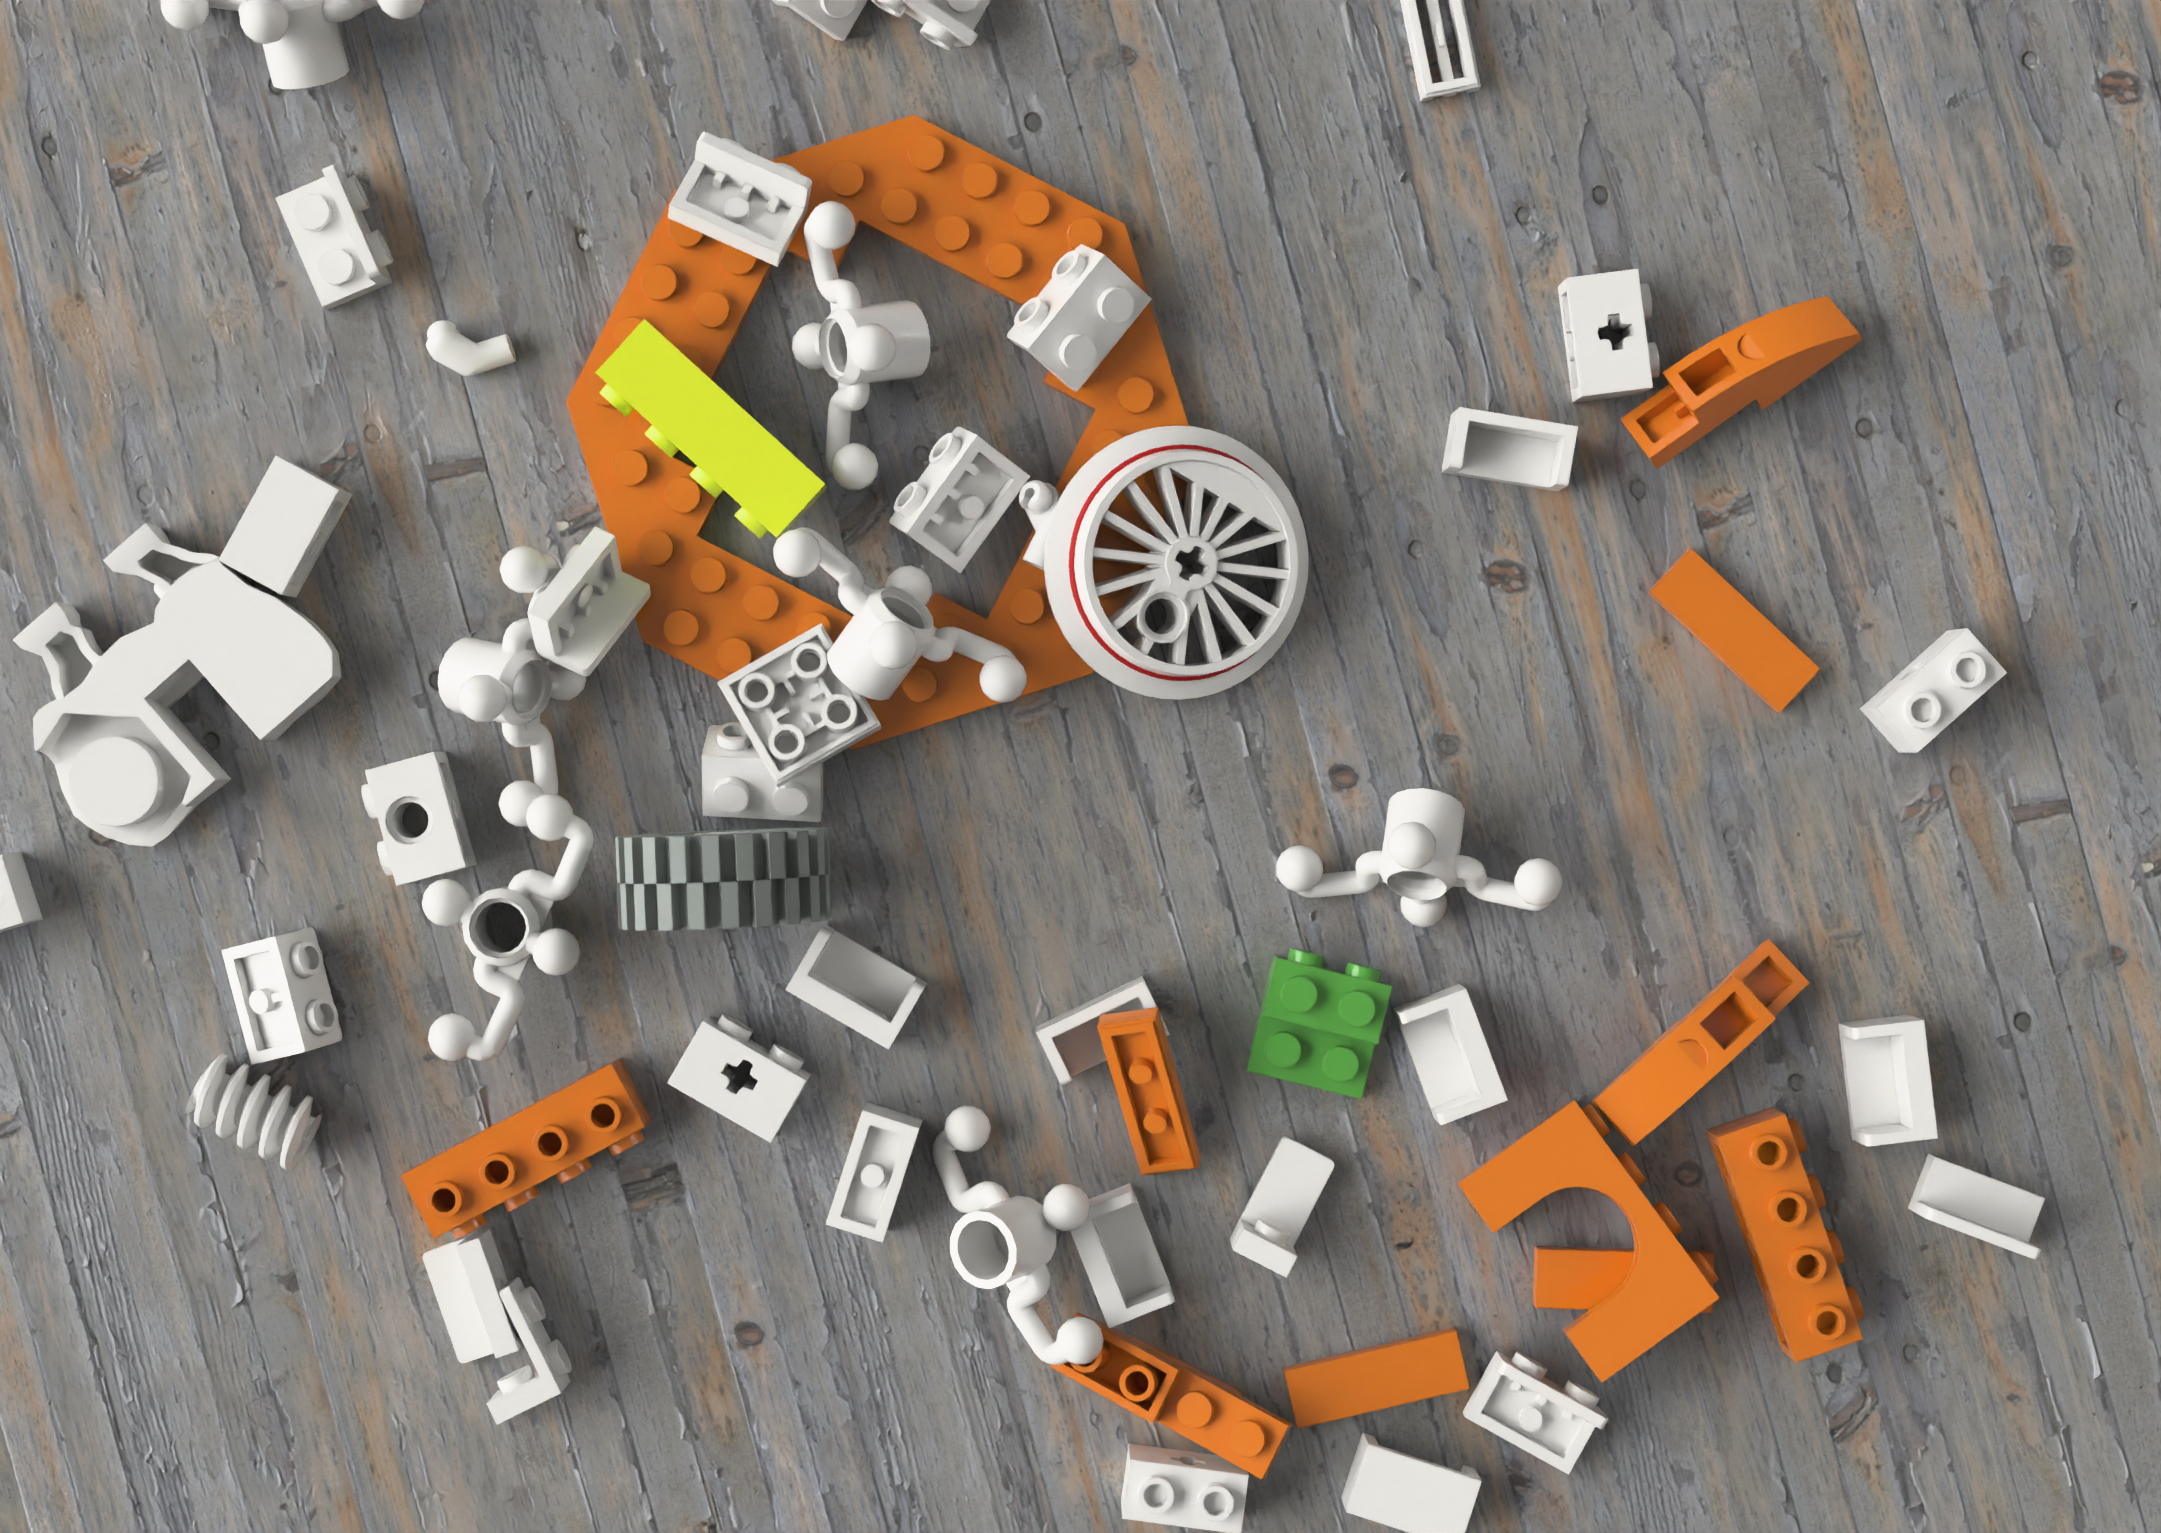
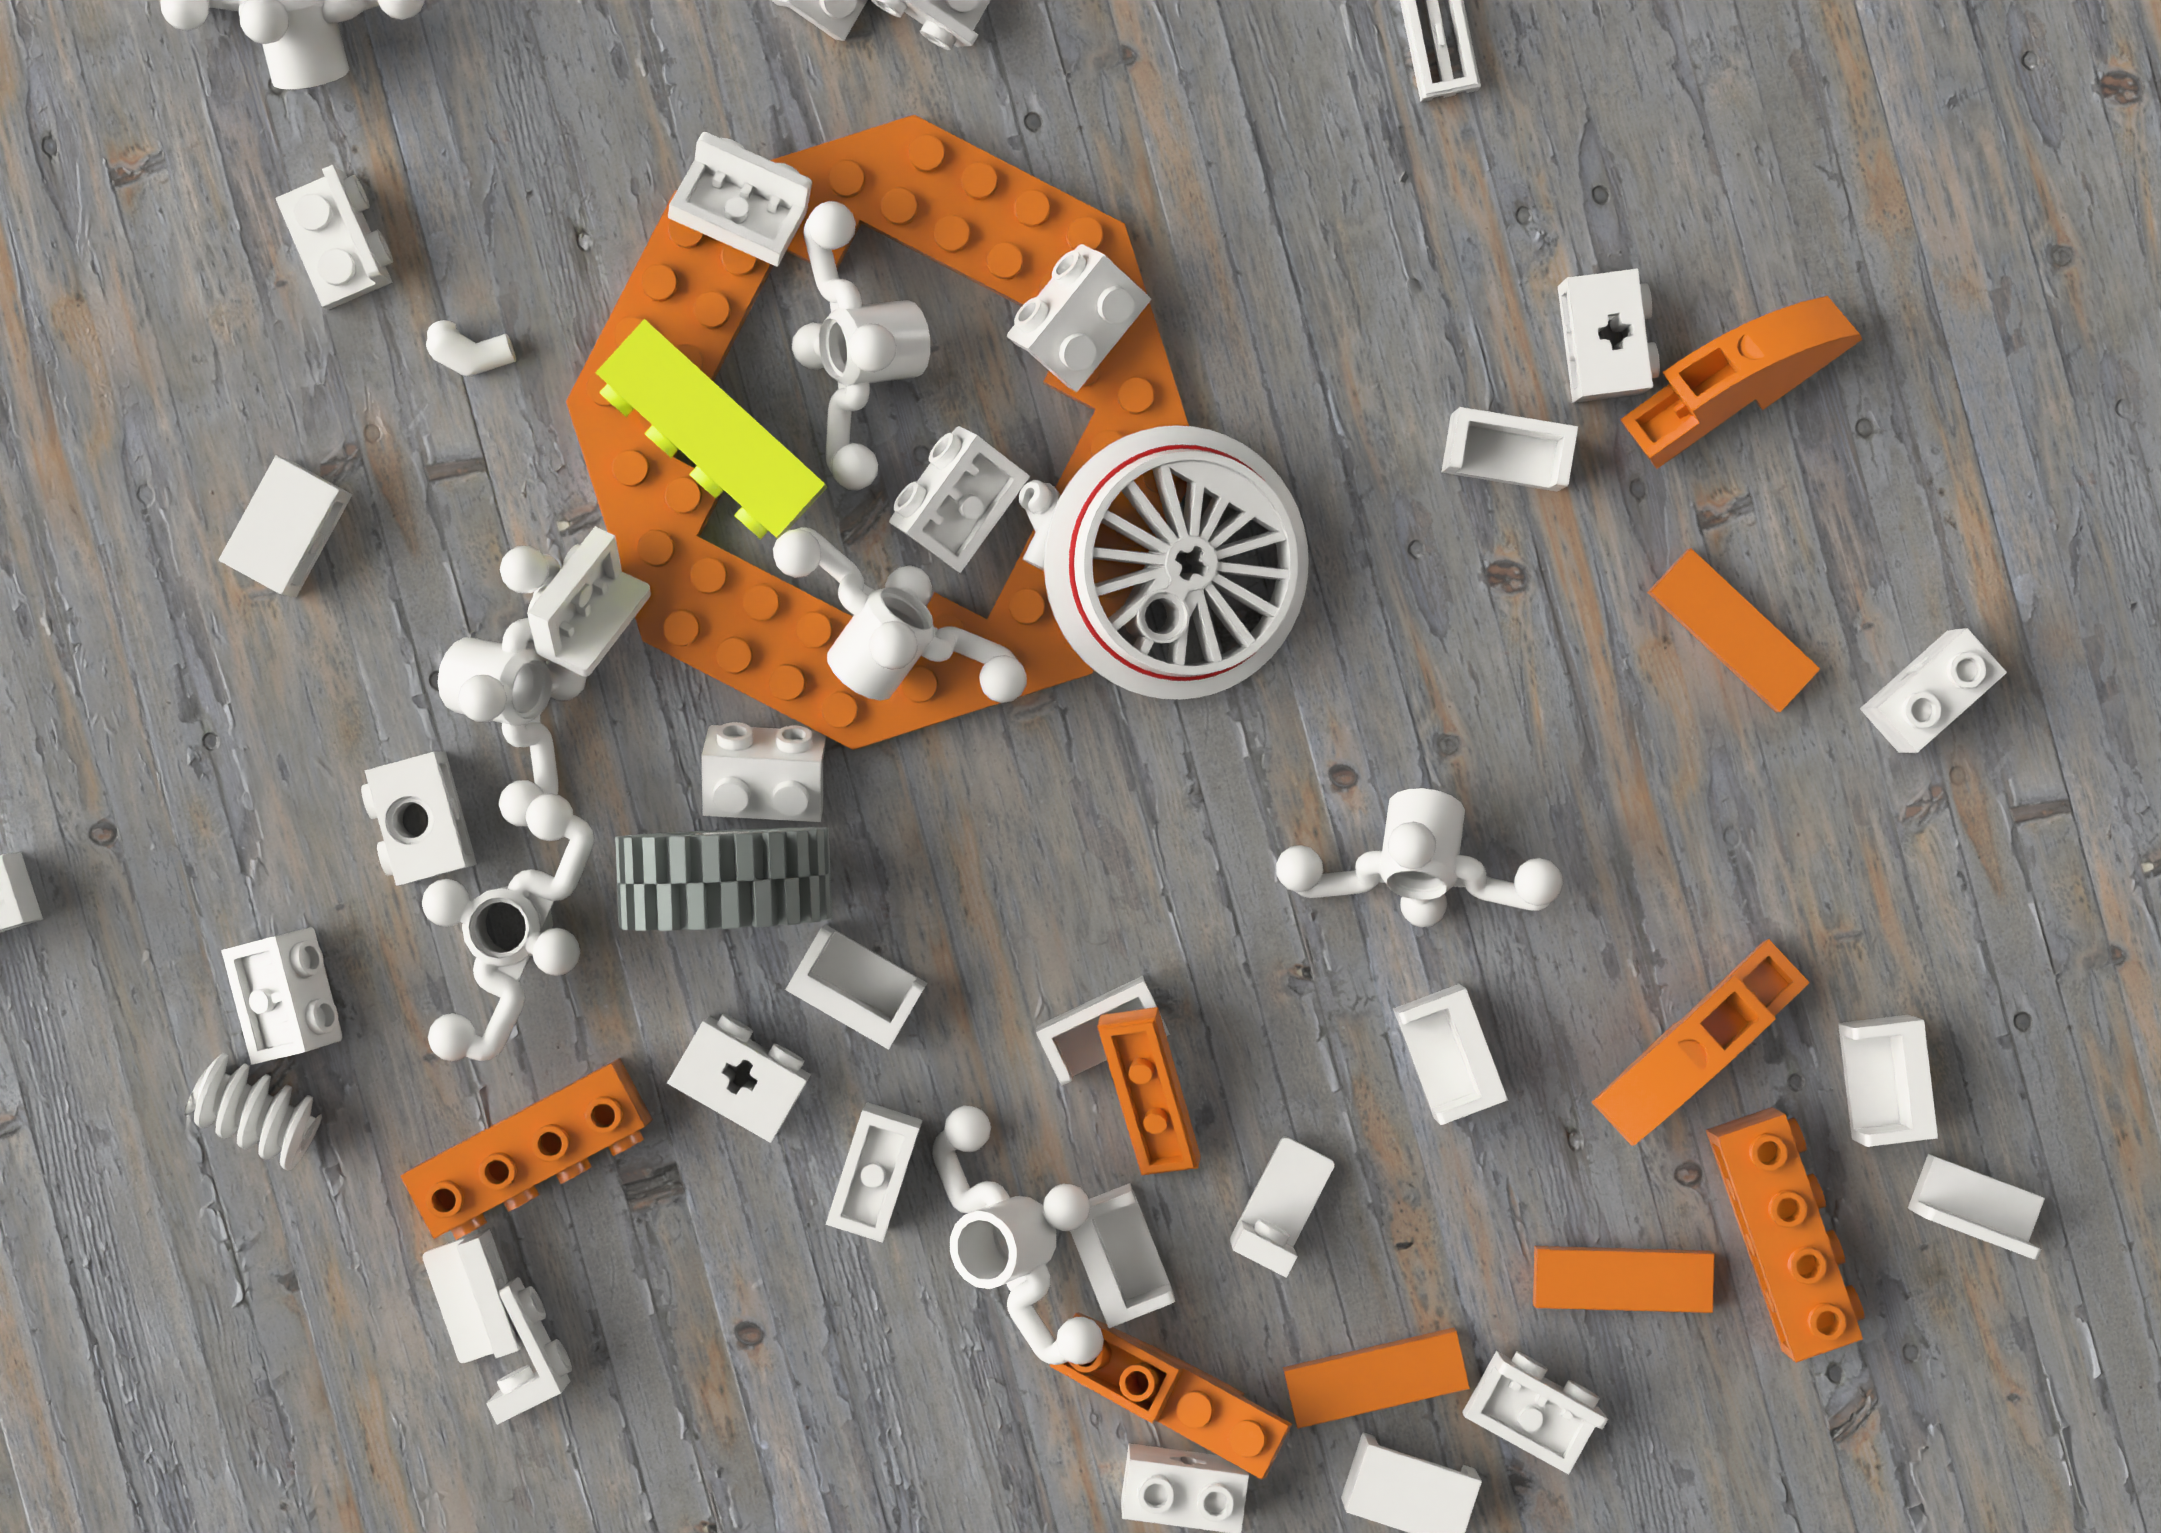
(111, 731): white animal -> none
(797, 706): white tile -> none
(1319, 1023): bright green plate -> none
(1663, 1280): orange arch -> none

